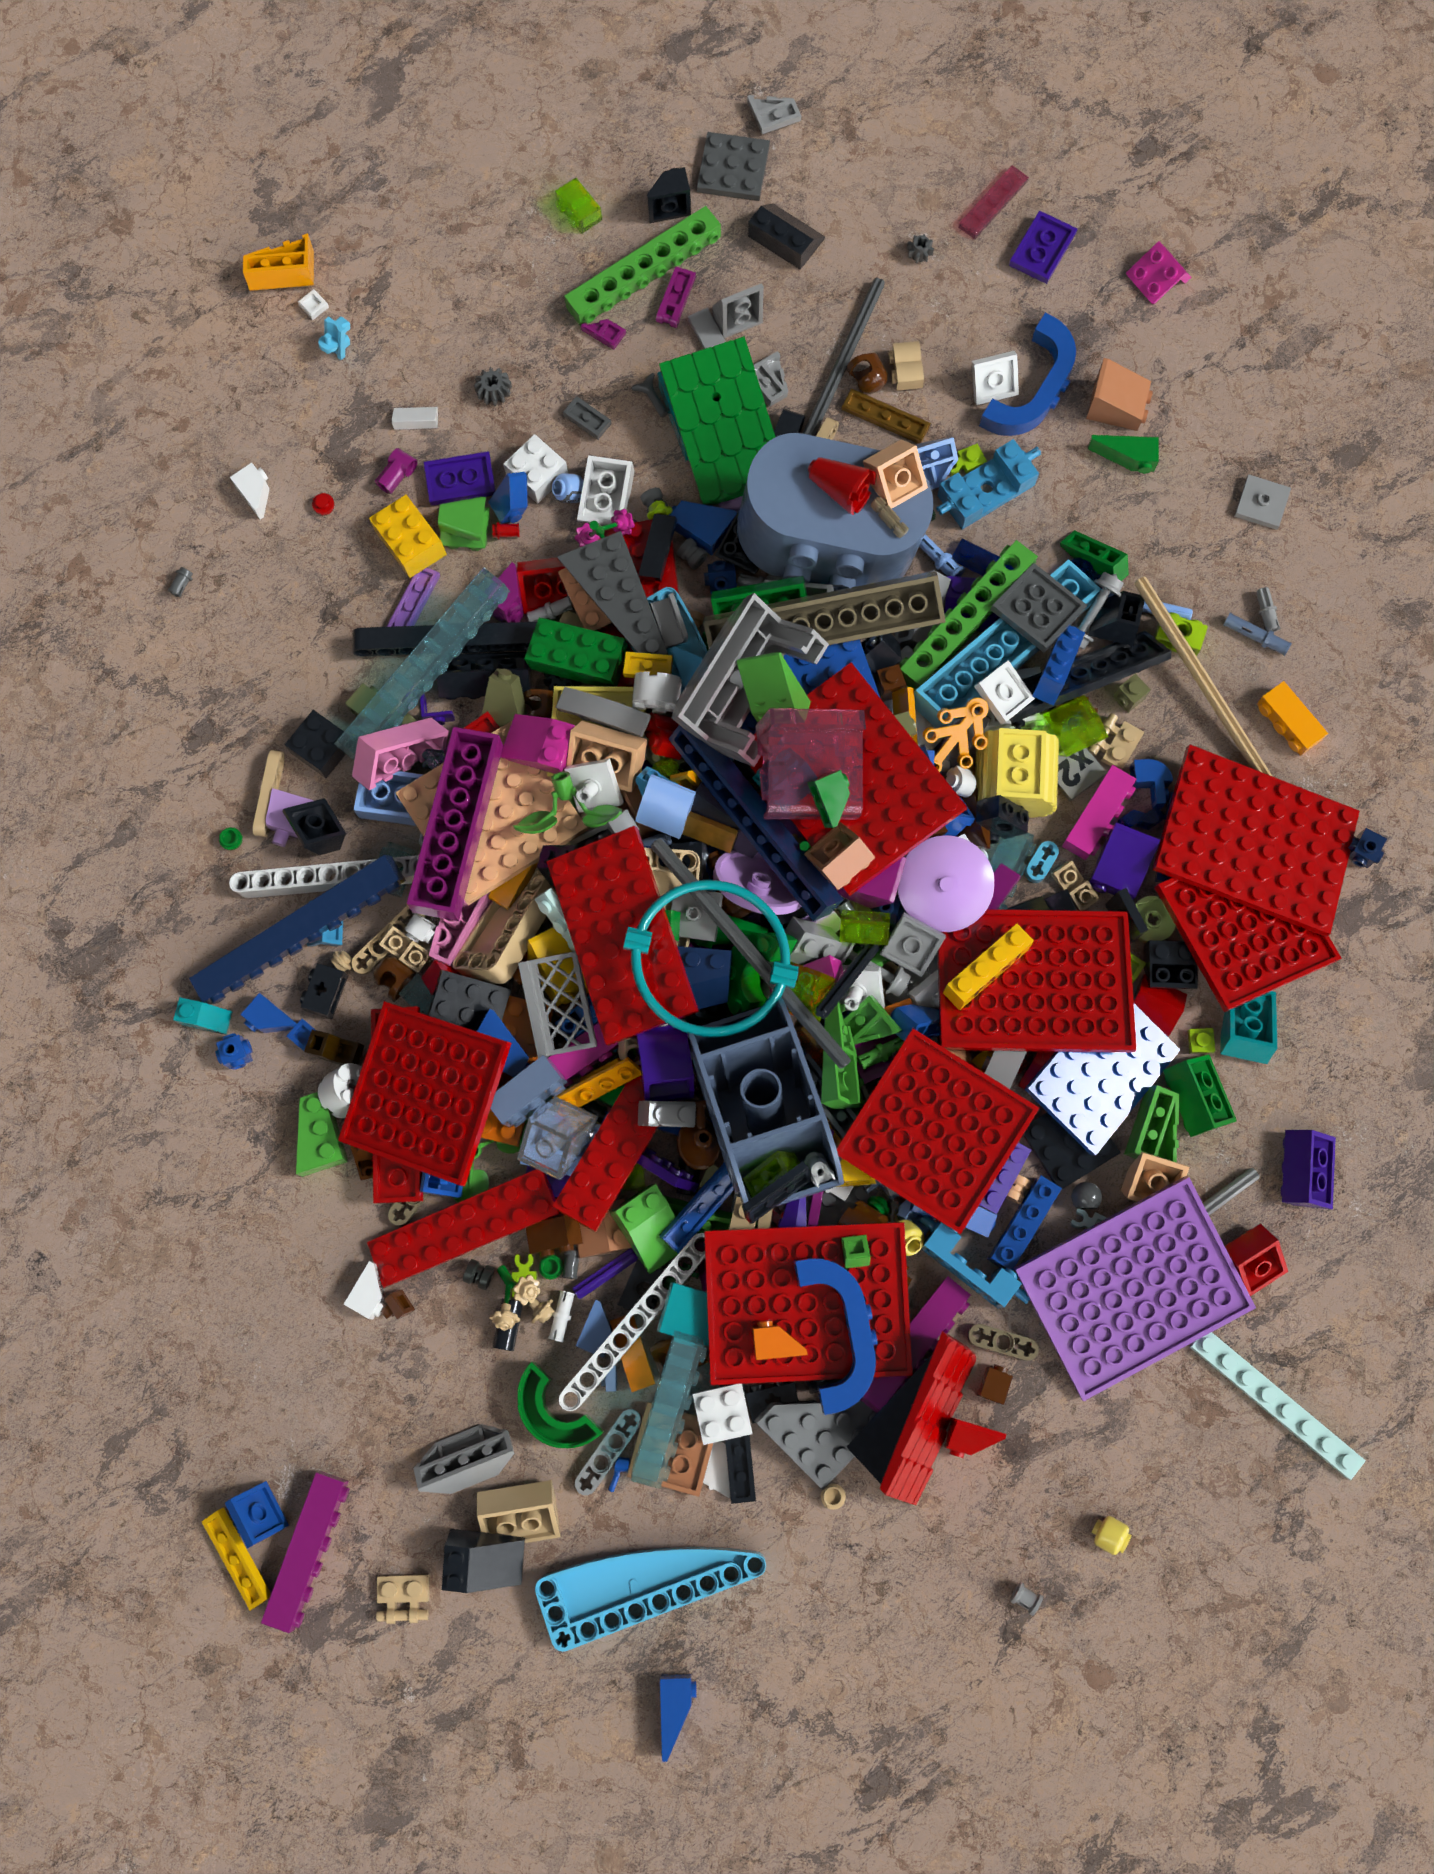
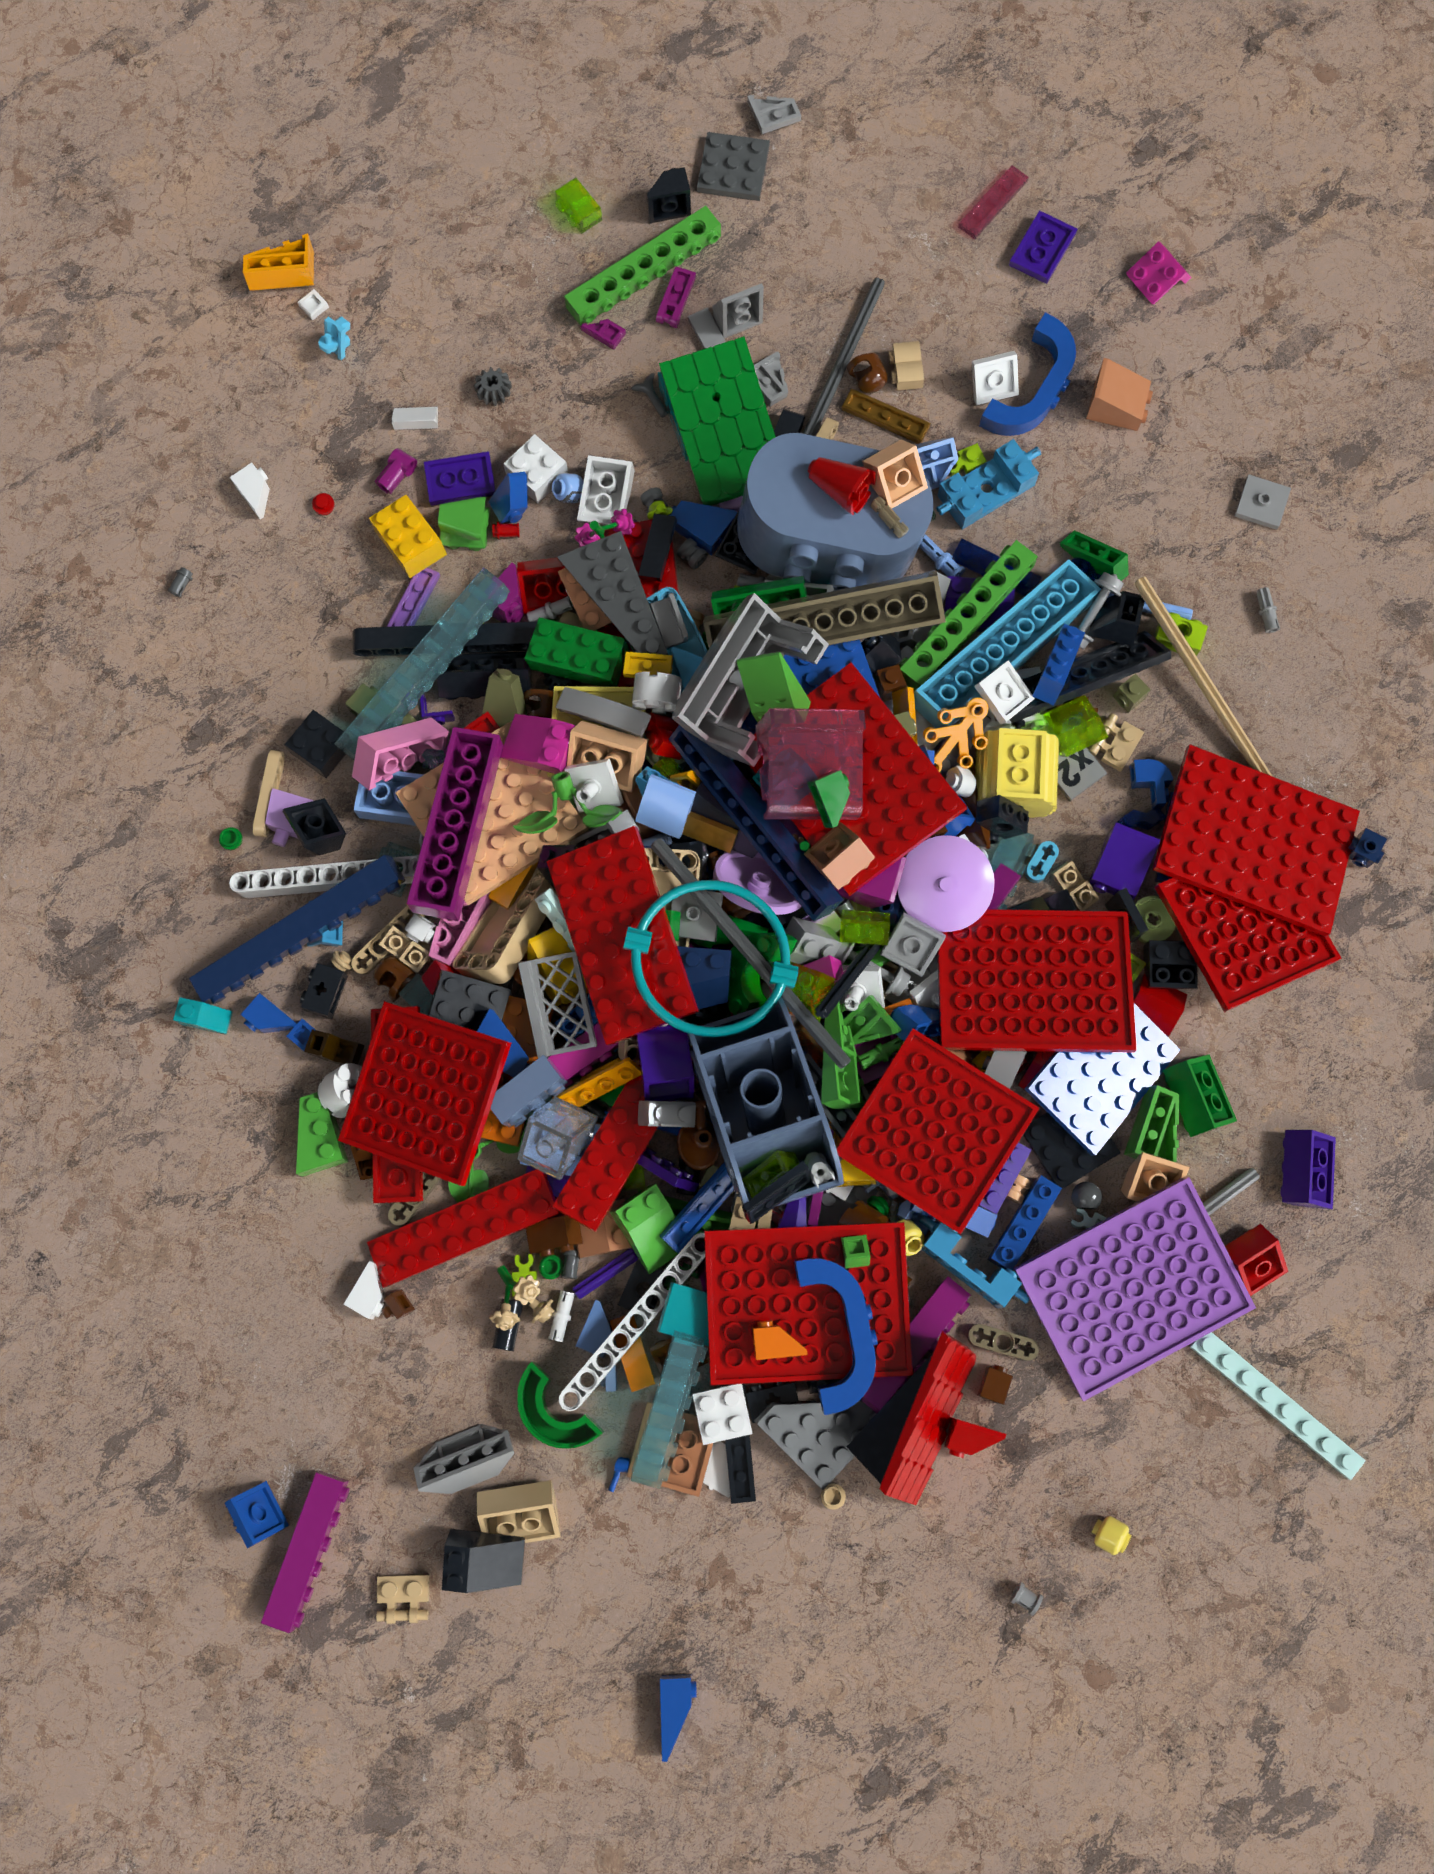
(236, 1558): yellow plate -> none
(240, 1055): blue brick -> none
(438, 1186): blue slope -> none
(478, 1274): pearl dark grey wheel -> none
(587, 418): dark grey plate -> none
(606, 1450): light grey beam -> none
(615, 1582): medium azure beam -> none
(720, 576): dark blue brick -> none
(784, 234): black slope -> none
(920, 248): dark grey gear -> none
(988, 966): yellow brick -> none
(1038, 607): dark grey plate -> none
(1099, 812): dark pink brick -> none
(1128, 451): green slope -> none
(1201, 1041): lime plate -> none
(1251, 1030): teal slope -> none
(1257, 634): sand blue pin -> none
(1291, 718): light orange brick -> none

